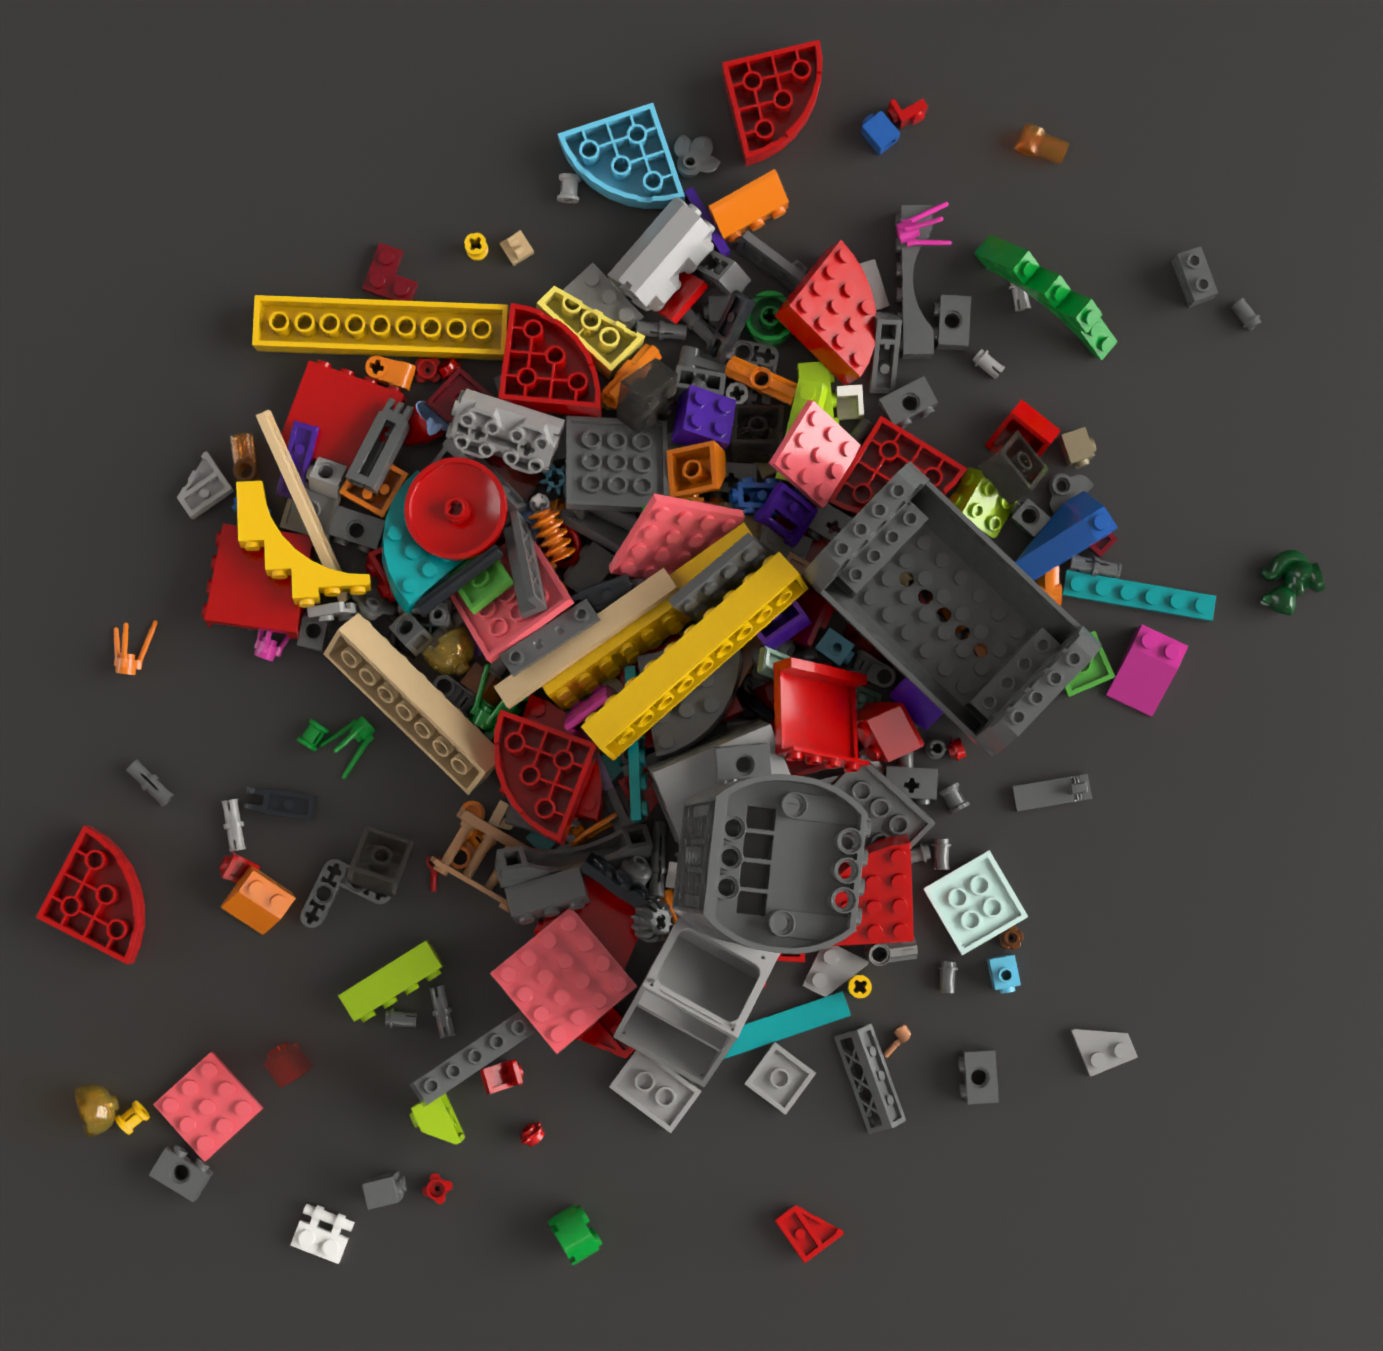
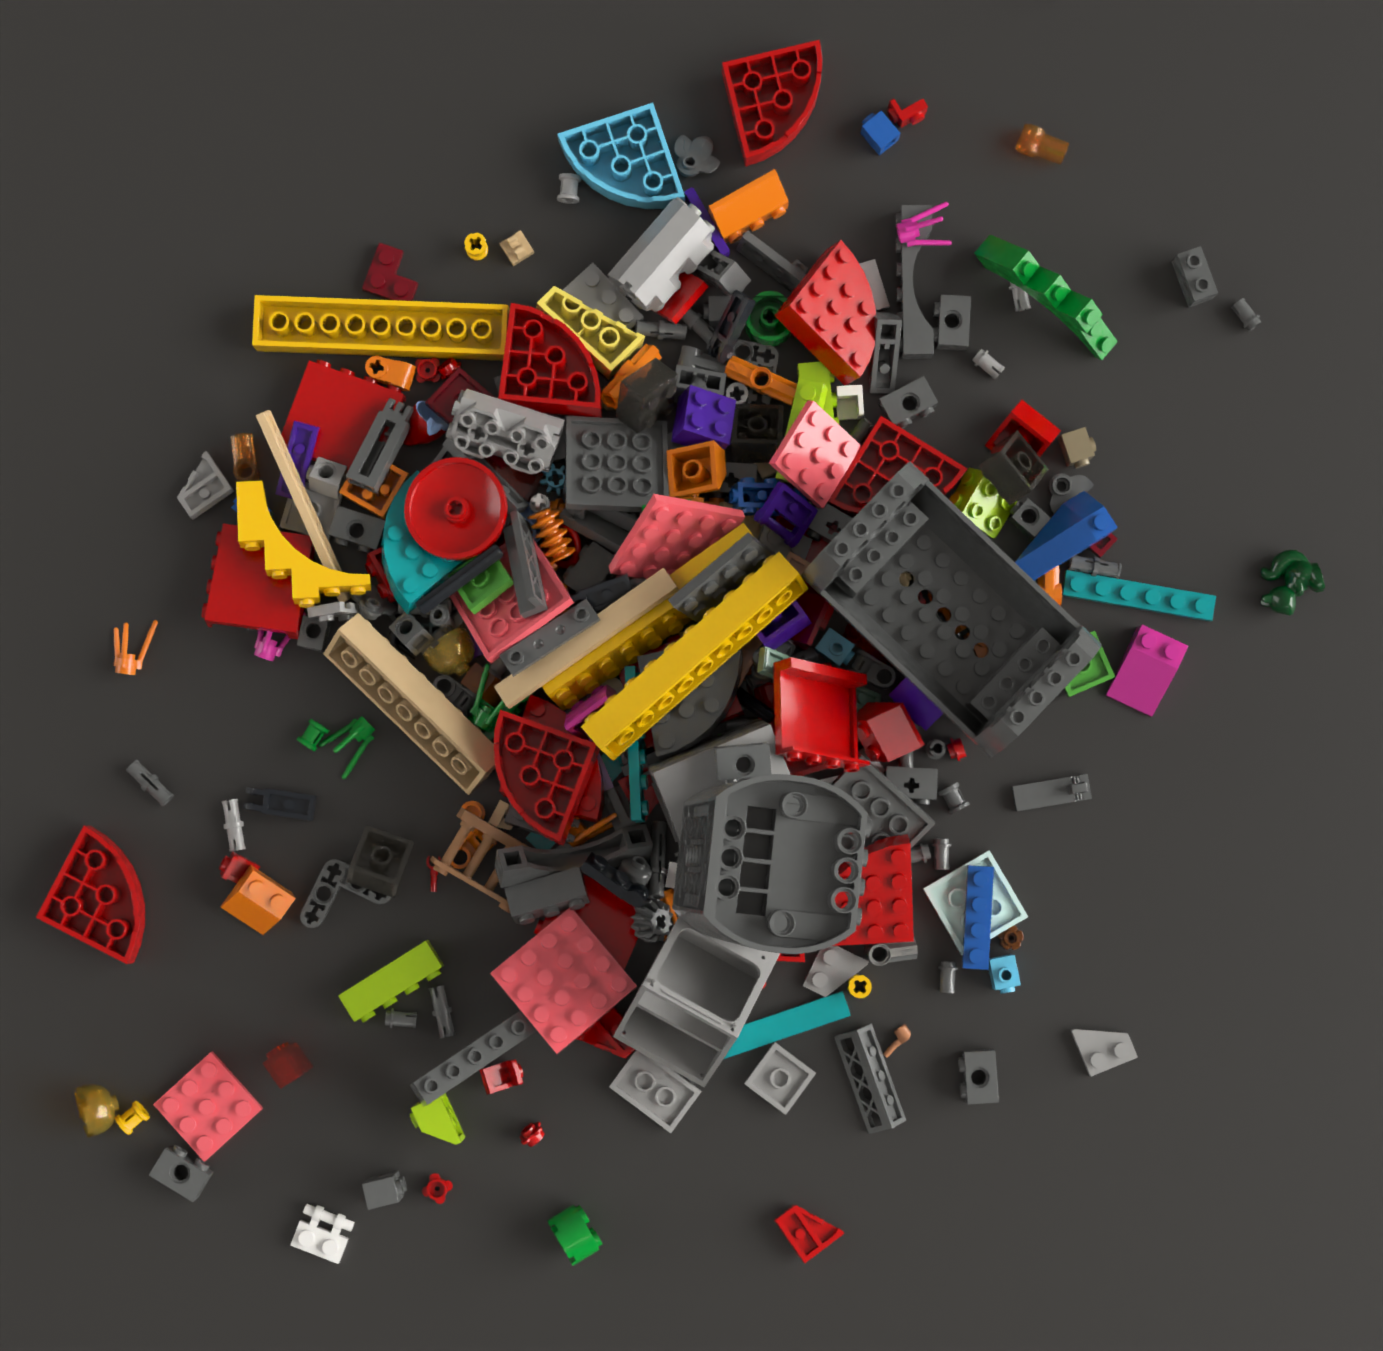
(977, 917): none -> blue plate

